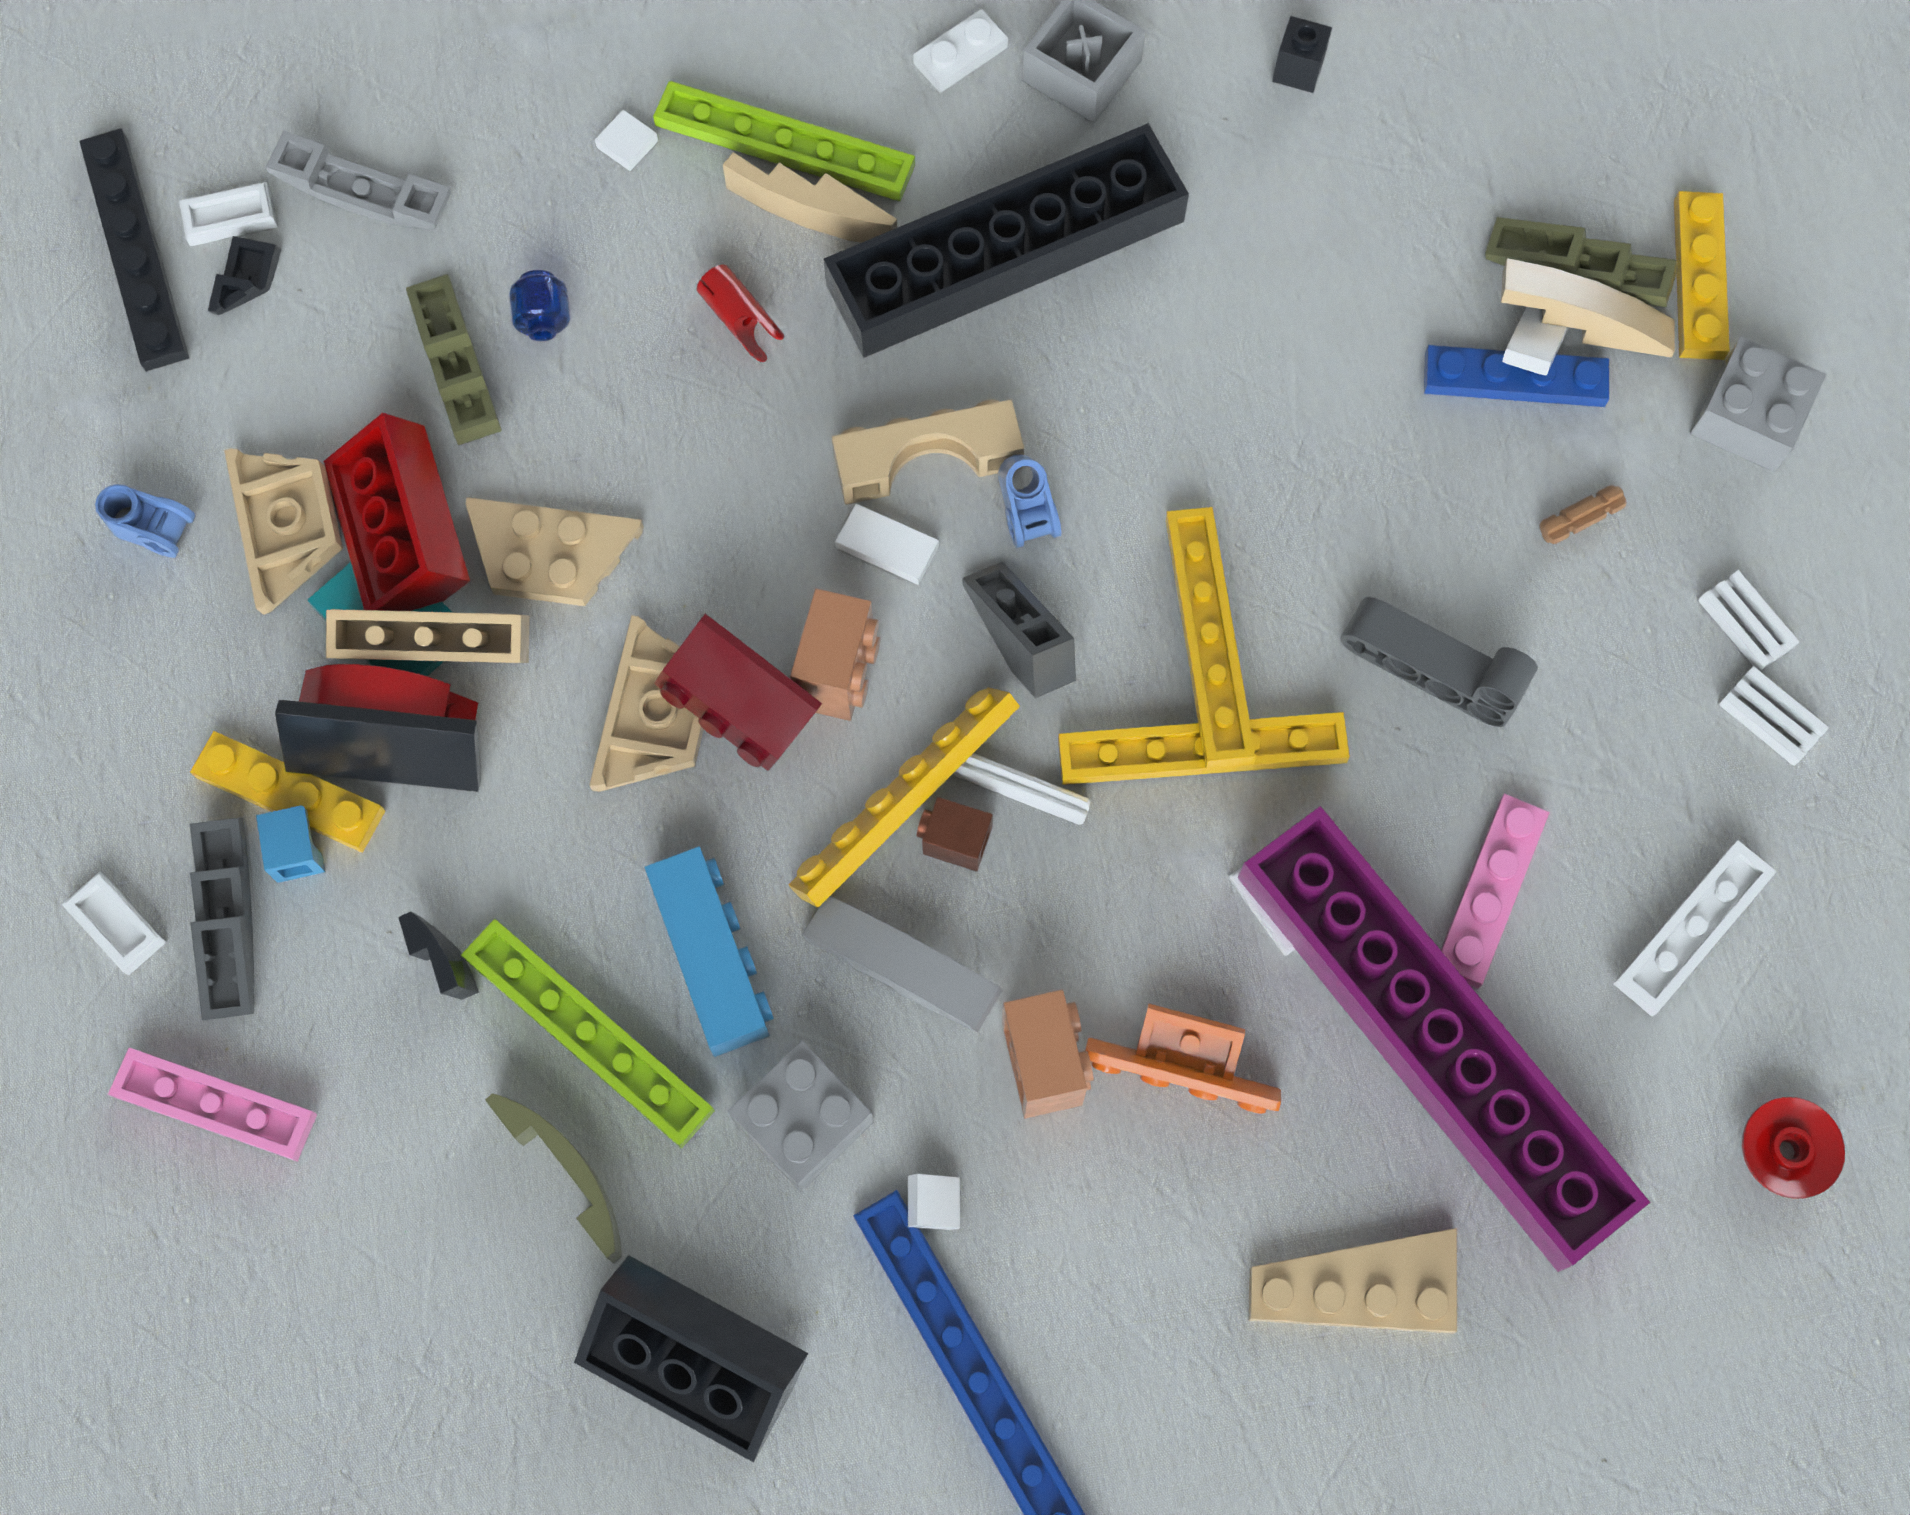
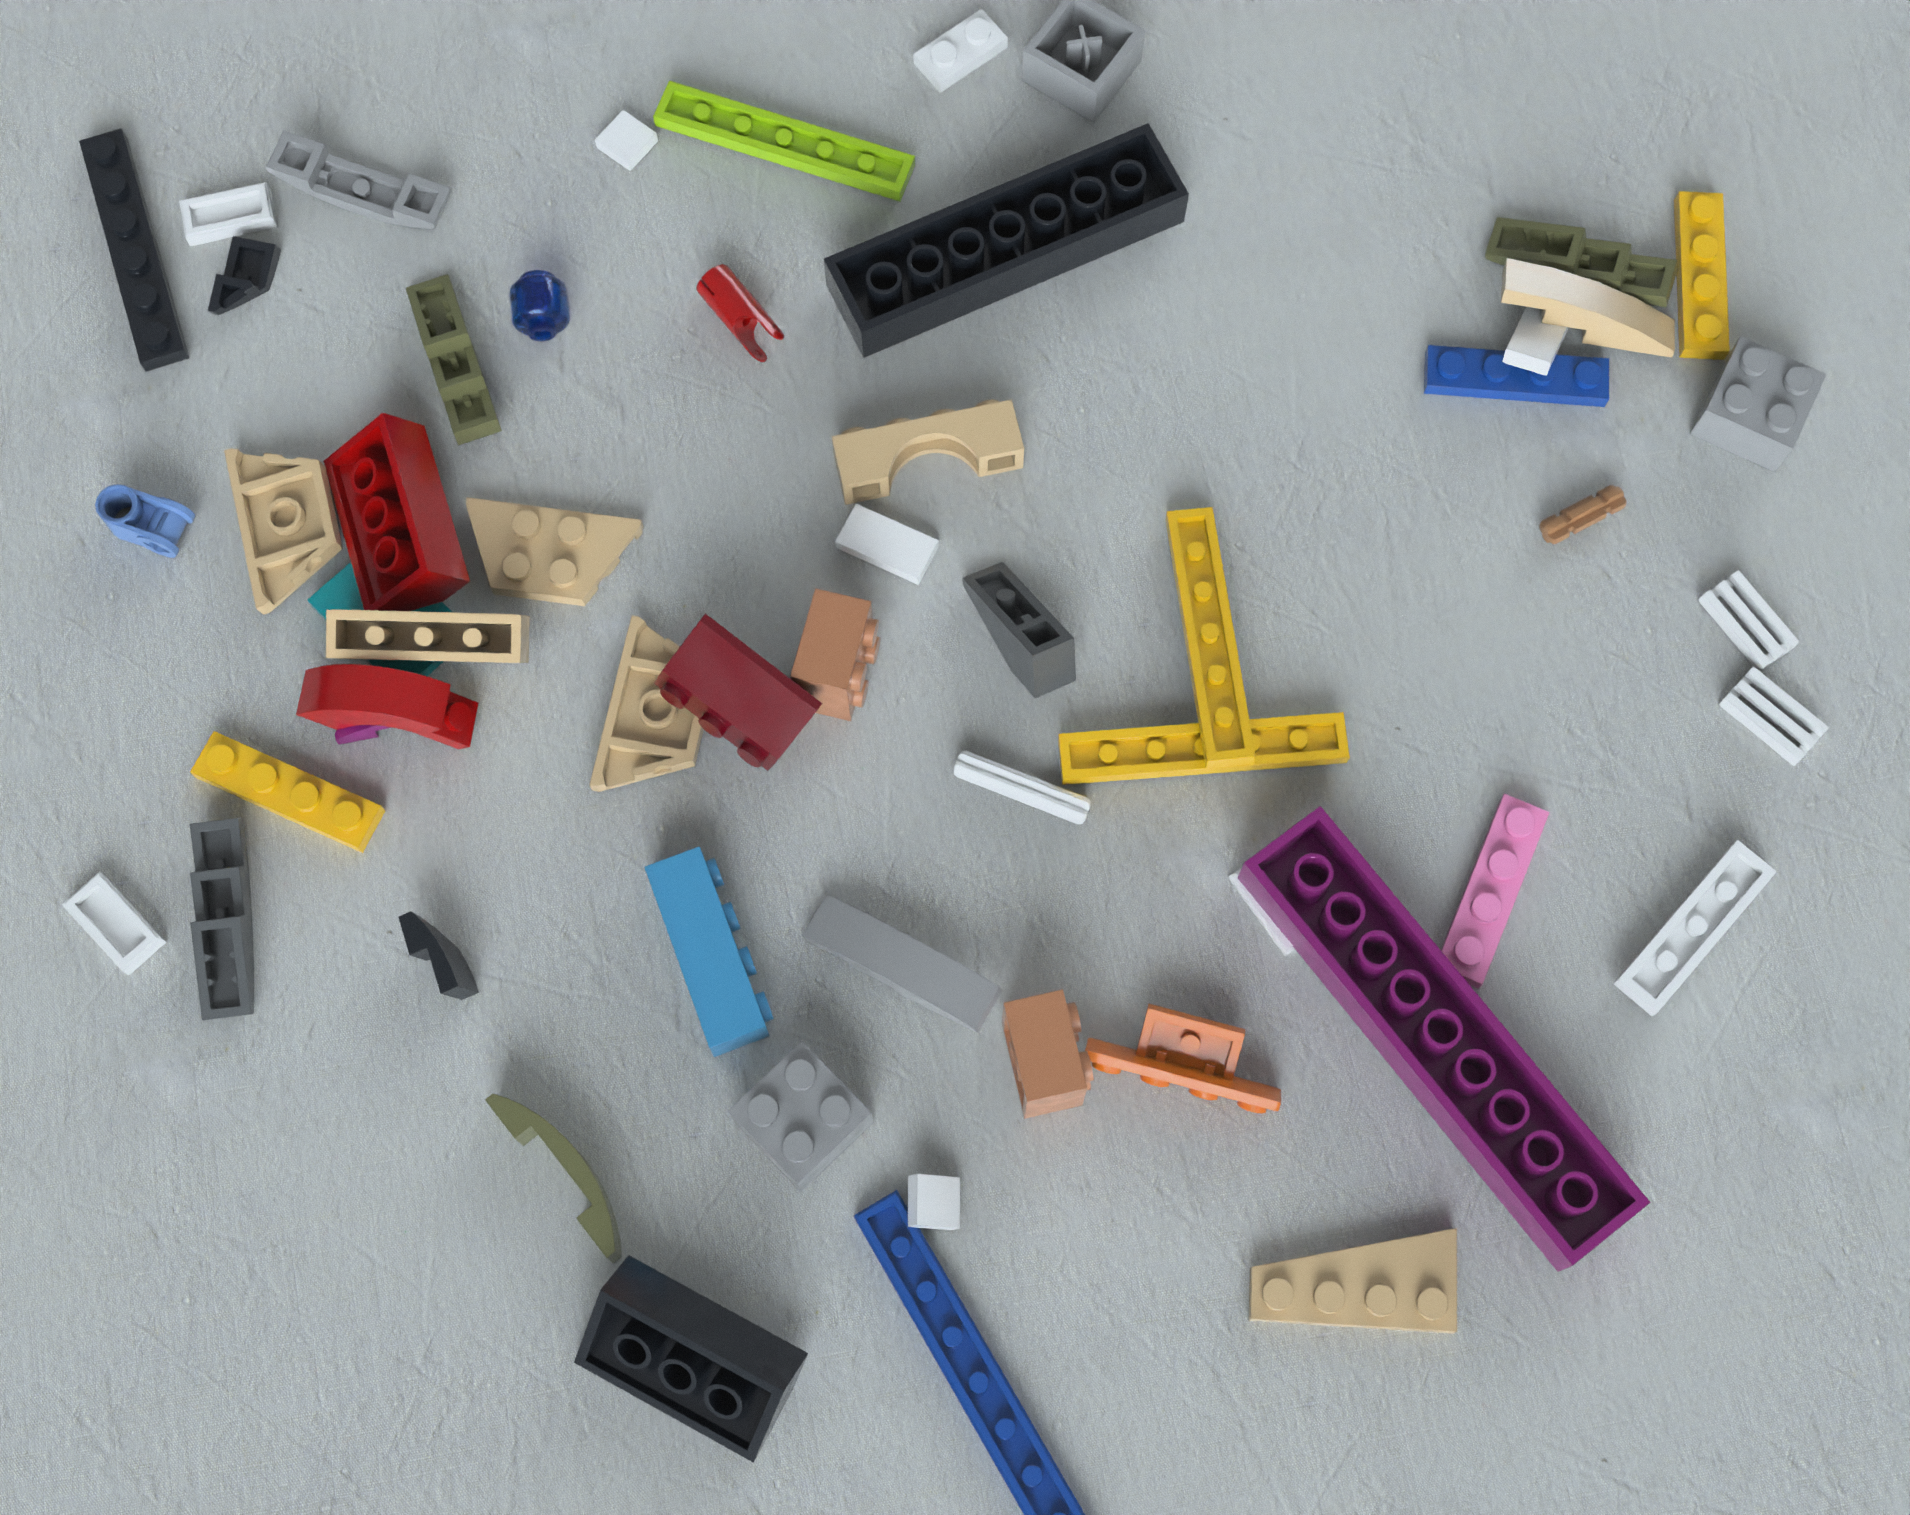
(213, 1104): bright pink plate -> none
(288, 845): dark azure panel -> none
(379, 745): black tile -> none
(588, 1033): lime plate -> none
(820, 207): tan slope -> none
(903, 796): yellow plate -> none
(955, 833): copper brick -> none
(1028, 510): medium blue piece -> none
(1302, 54): black brick -> none
(1439, 663): dark grey beam -> none
(1815, 1141): red dish -> none

